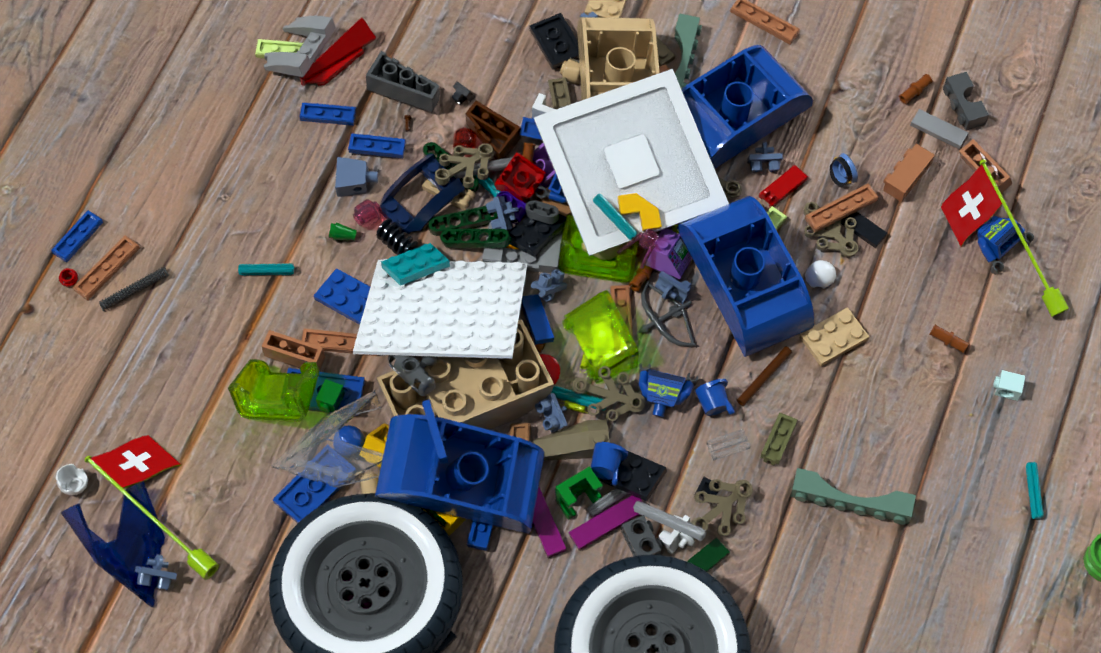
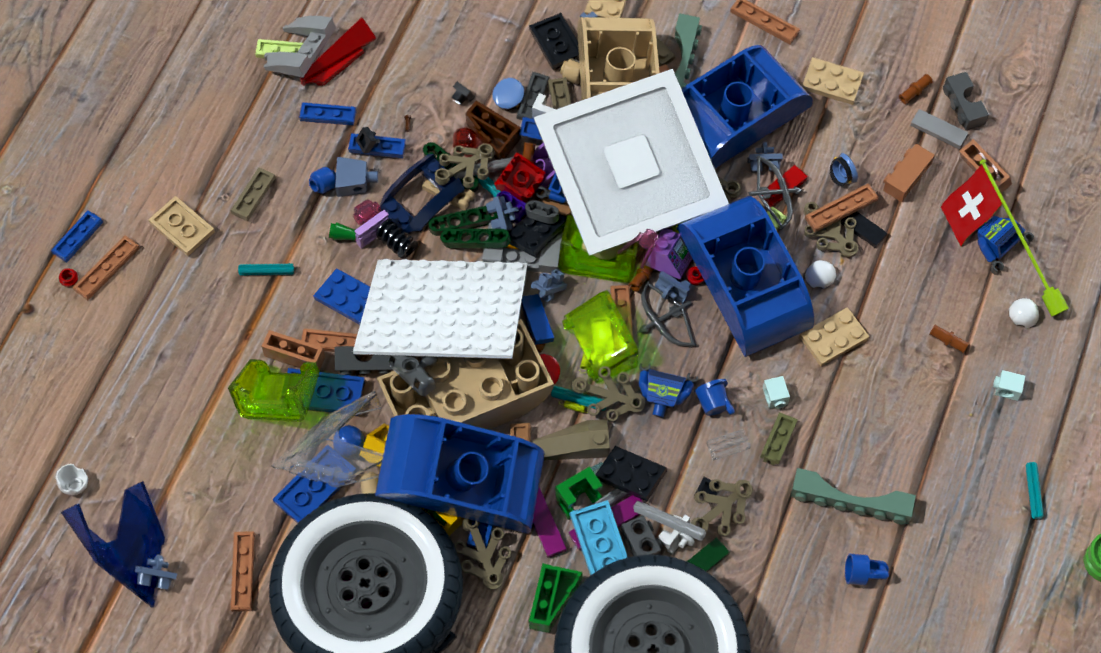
(120, 294): dark grey piece -> none
(136, 463): flag -> none
(181, 226): none -> tan plate
(243, 571): none -> nougat tile
(253, 194): none -> dark tan plate
(322, 180): none -> blue head
(330, 396): green brick -> none
(347, 361): none -> dark grey arch
(366, 140): none -> black tile
(368, 231): none -> lavender plate
(401, 83): dark grey wedge -> none
(415, 264): teal plate -> none
(435, 432): blue tile -> none
(484, 555): none -> dark tan plant
(508, 94): none -> medium blue piece
(536, 85): none -> dark grey tile
(551, 596): none -> green wedge
(553, 413): sand blue hips -> none
(598, 535): none -> medium azure plate
(607, 460): blue hat -> none
(615, 216): teal axle -> none
(635, 204): yellow tile -> none
(695, 280): none -> red plate
(764, 376): reddish brown piece -> none
(767, 193): none -> dark grey piece
(776, 392): none -> light aqua brick
(832, 81): none -> tan plate
(859, 569): none -> blue piece
(1024, 312): none -> white hair

